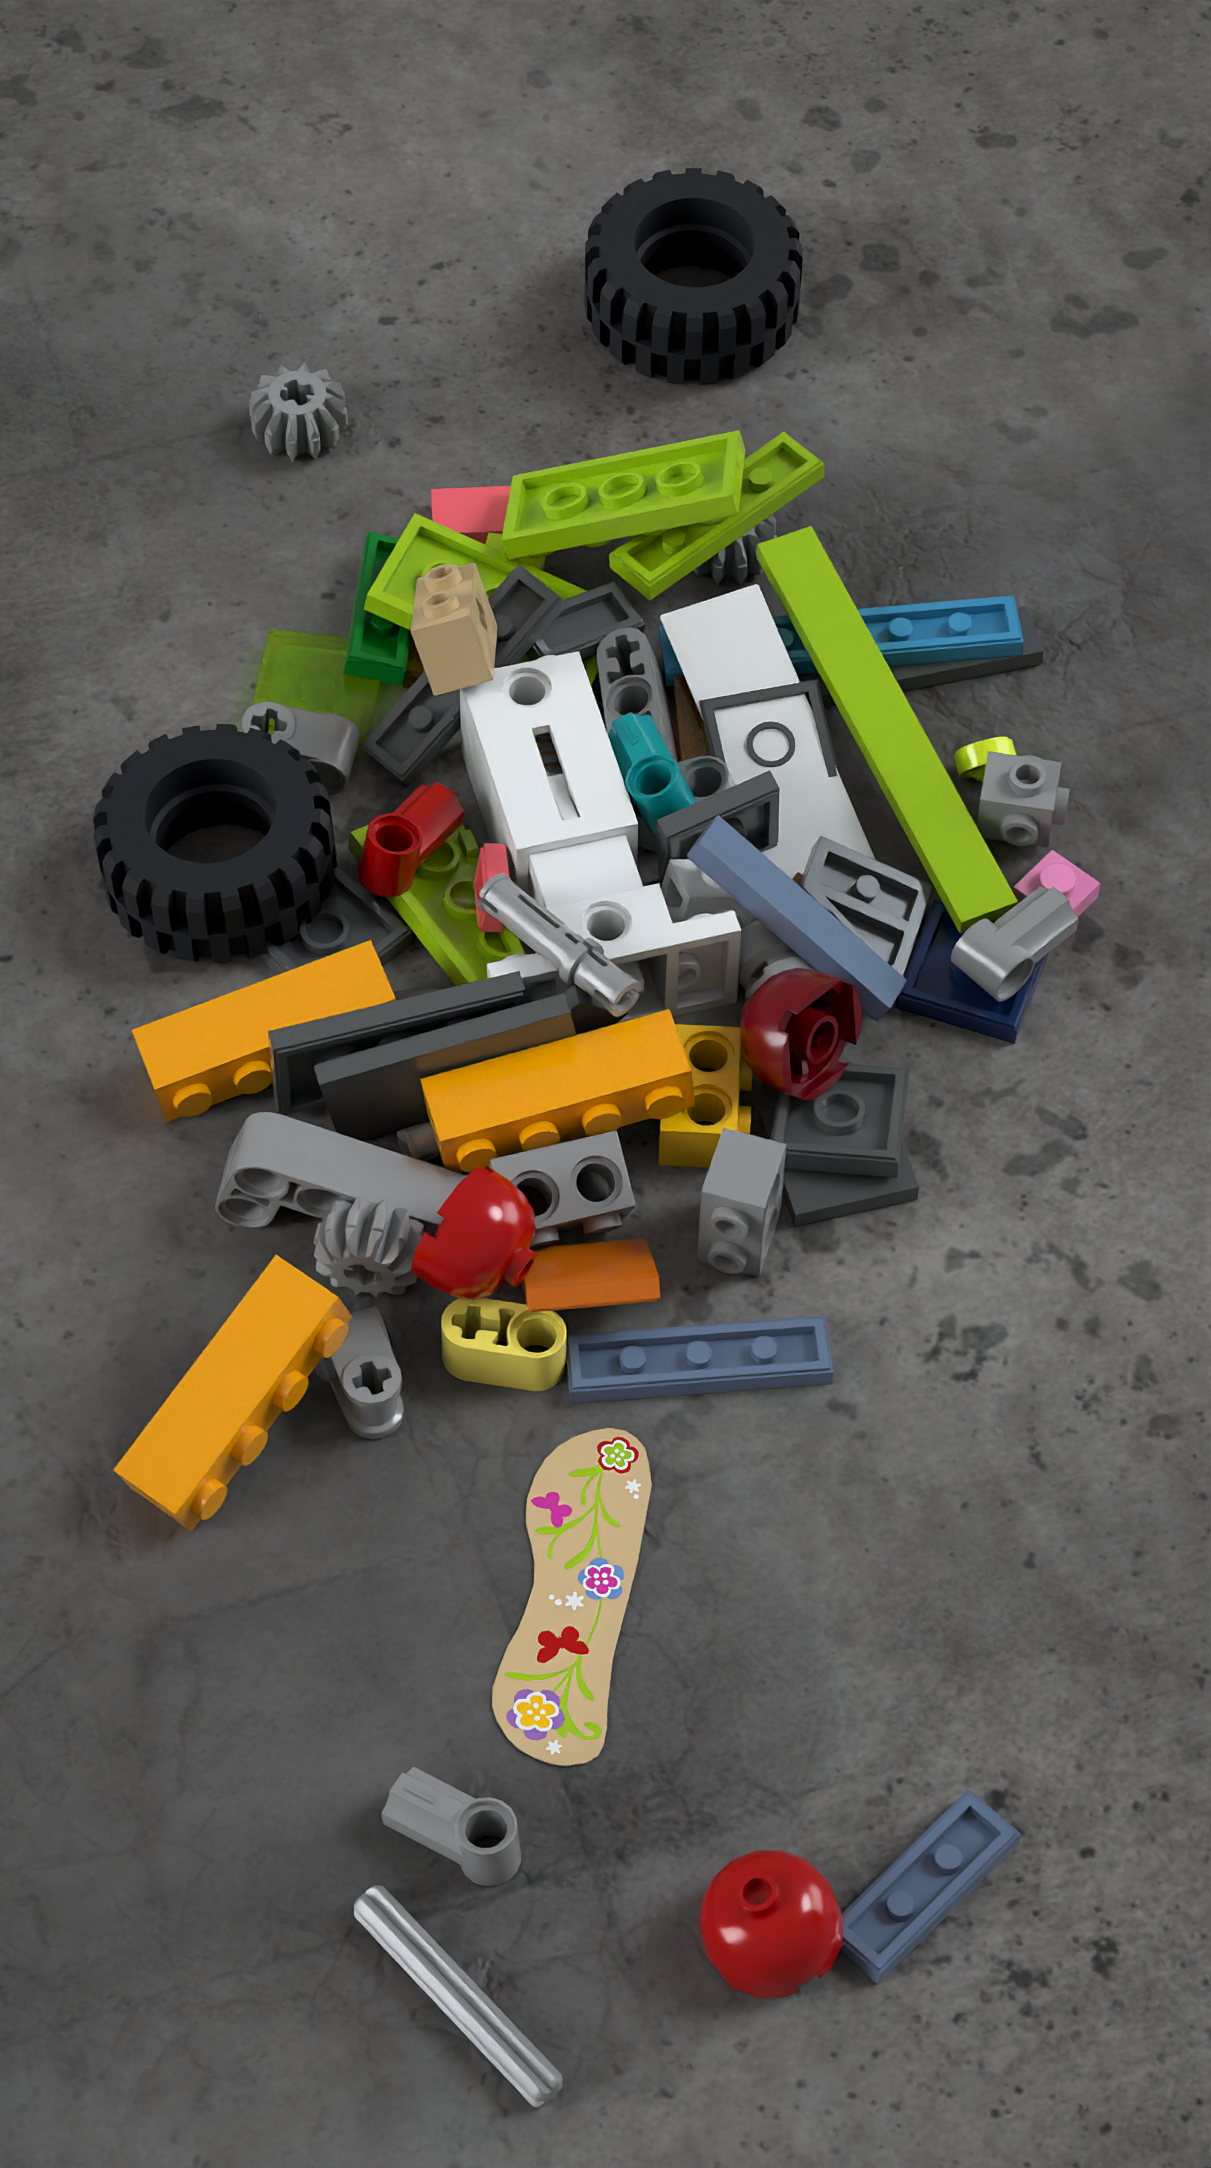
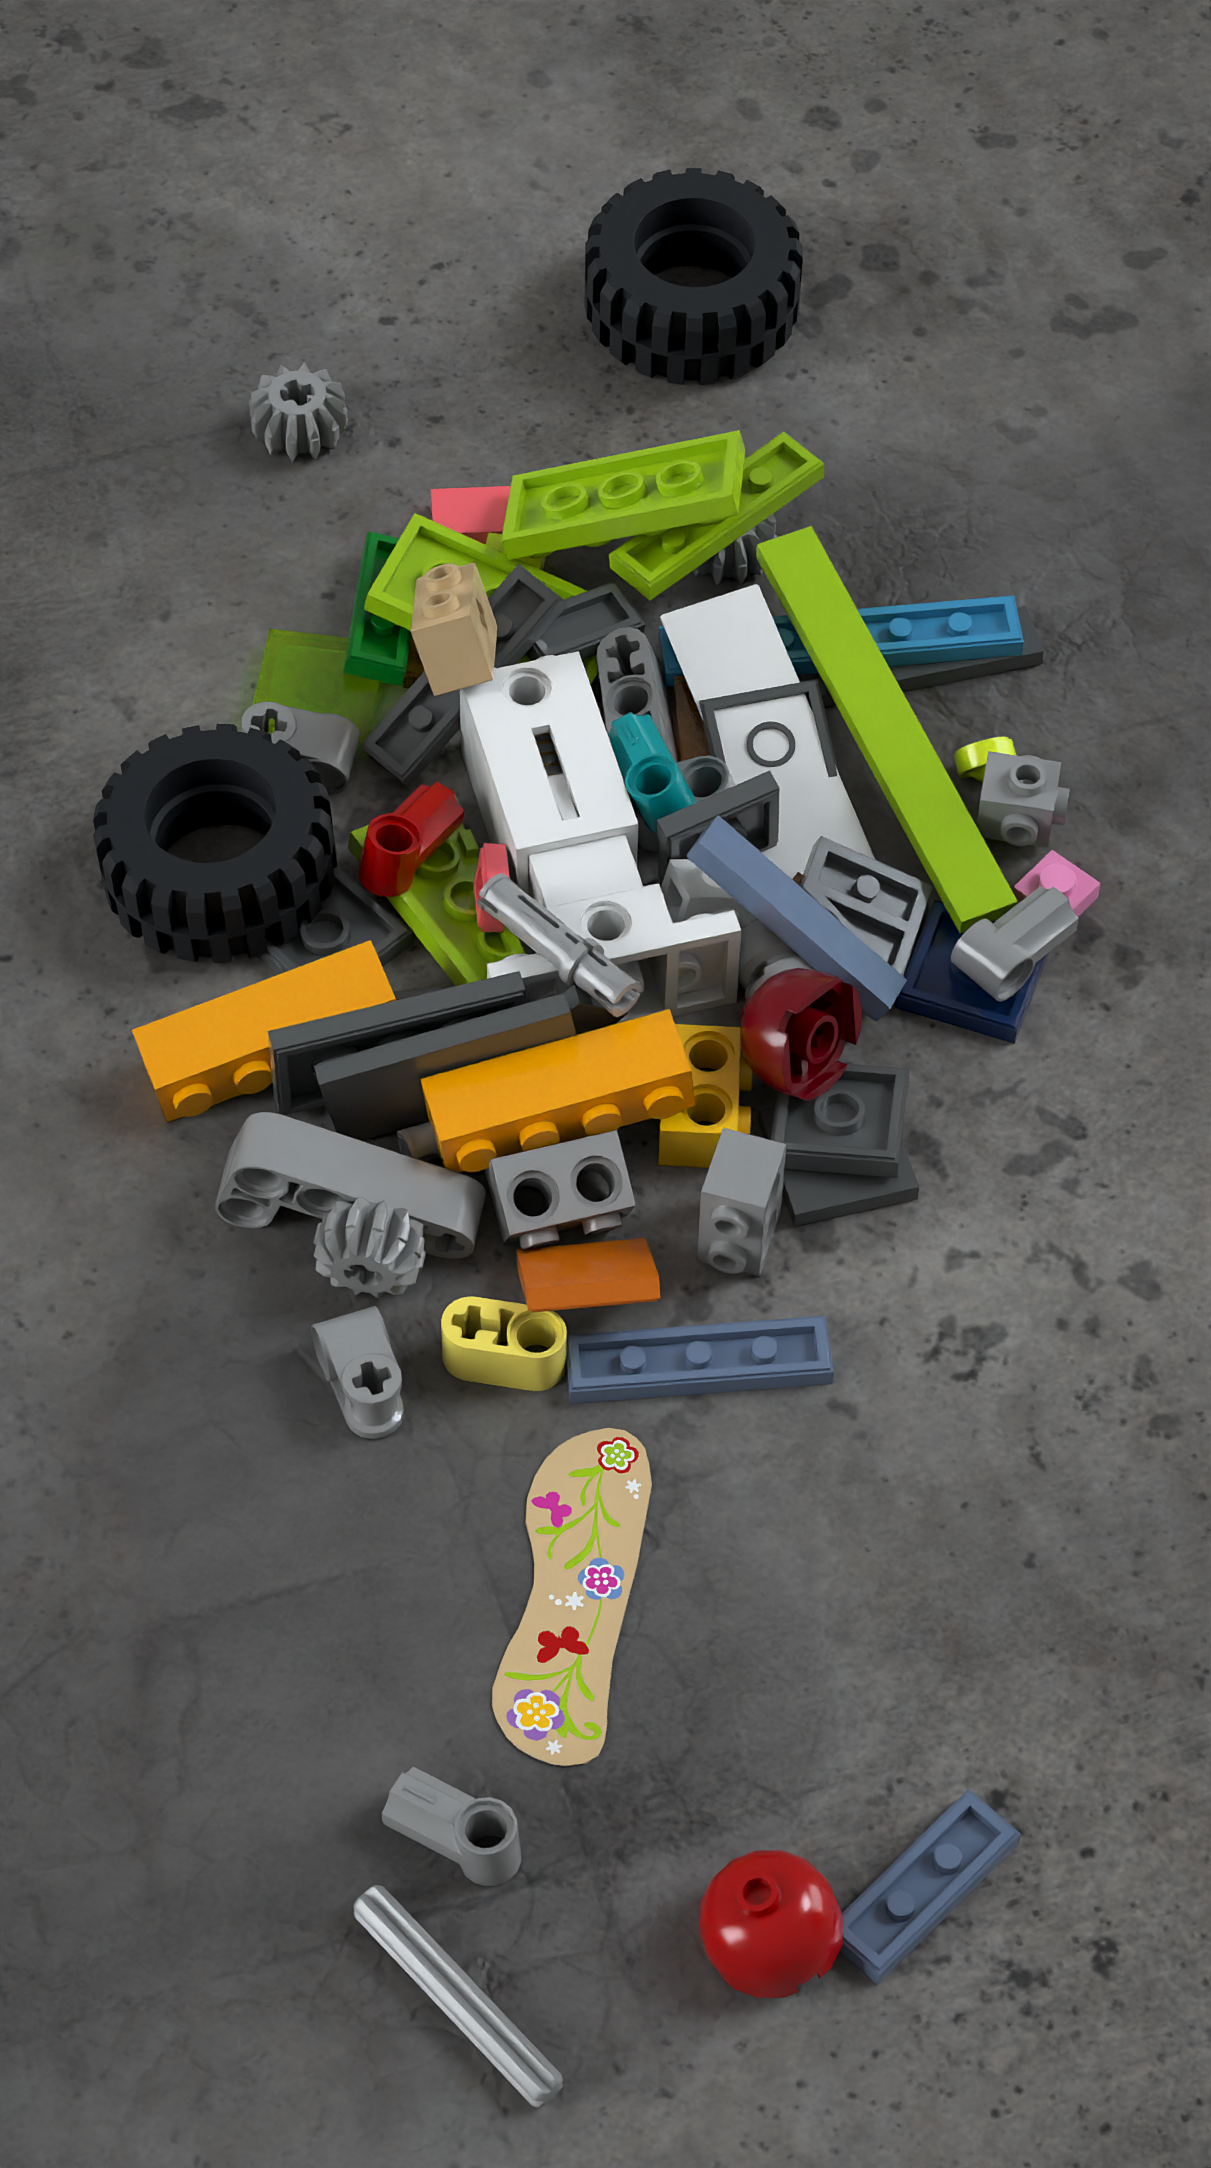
(235, 1394): light orange brick -> none
(480, 1238): red cylinder -> none

